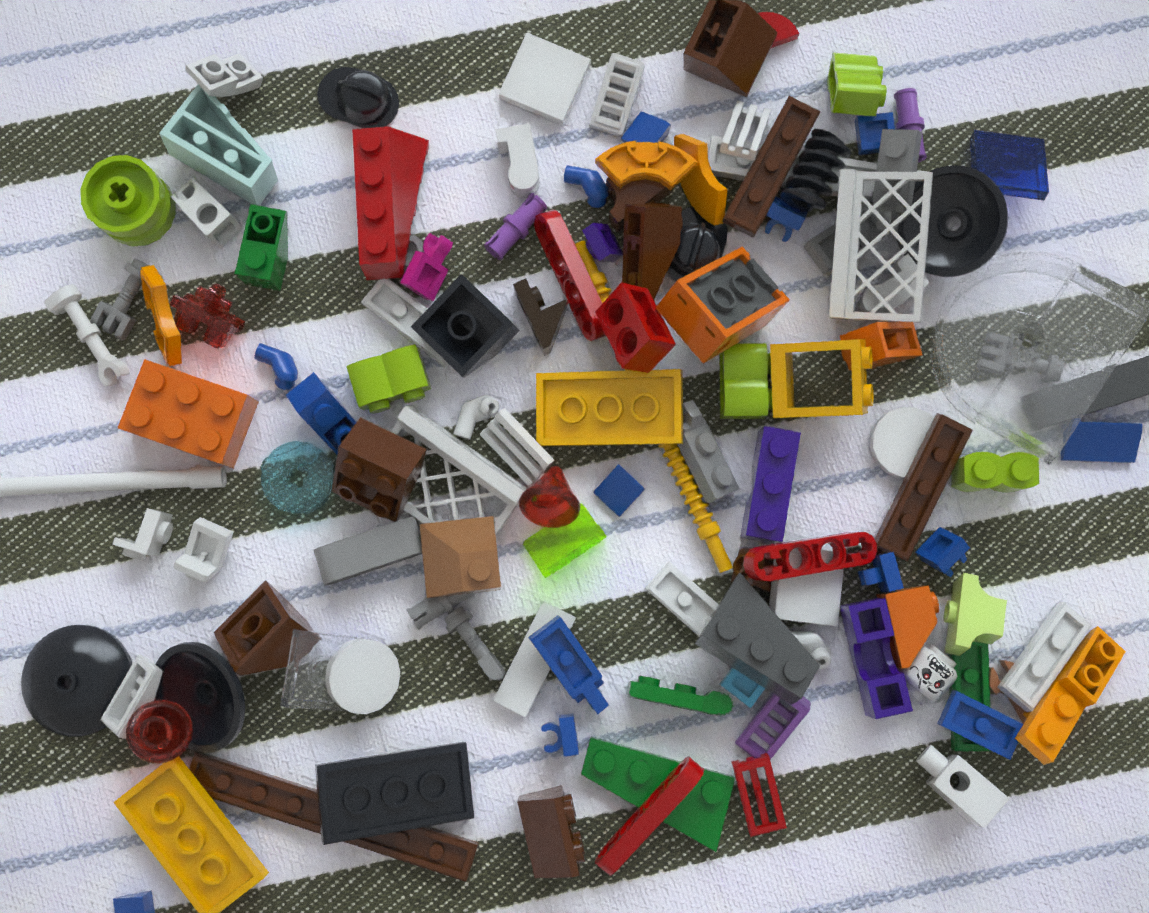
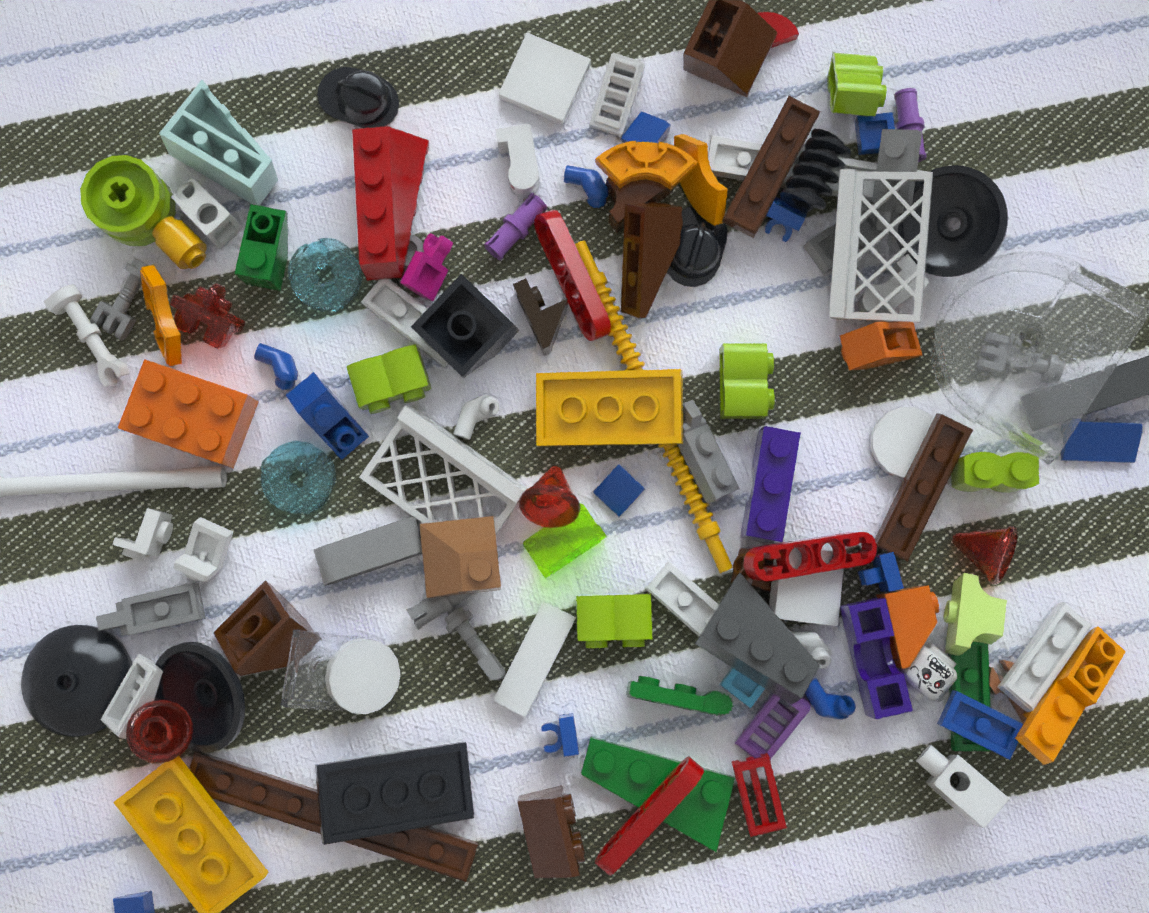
(155, 610): none -> light grey hinge
(179, 243): none -> yellow brick
(224, 76): white slope -> none
(318, 255): none -> clear light blue plate
(377, 469): reddish brown slope -> none
(513, 450): white tile -> none
(569, 663): blue hinge -> none
(602, 243): dark purple plate -> none
(614, 618): none -> lime brick
(635, 328): red brick -> none
(721, 304): piece -> none
(749, 116): white tile -> none
(783, 380): yellow window -> none
(829, 705): none -> blue arm
(943, 551): blue tile -> none
(989, 550): none -> clear red hat
(1012, 162): clear blue tile -> none

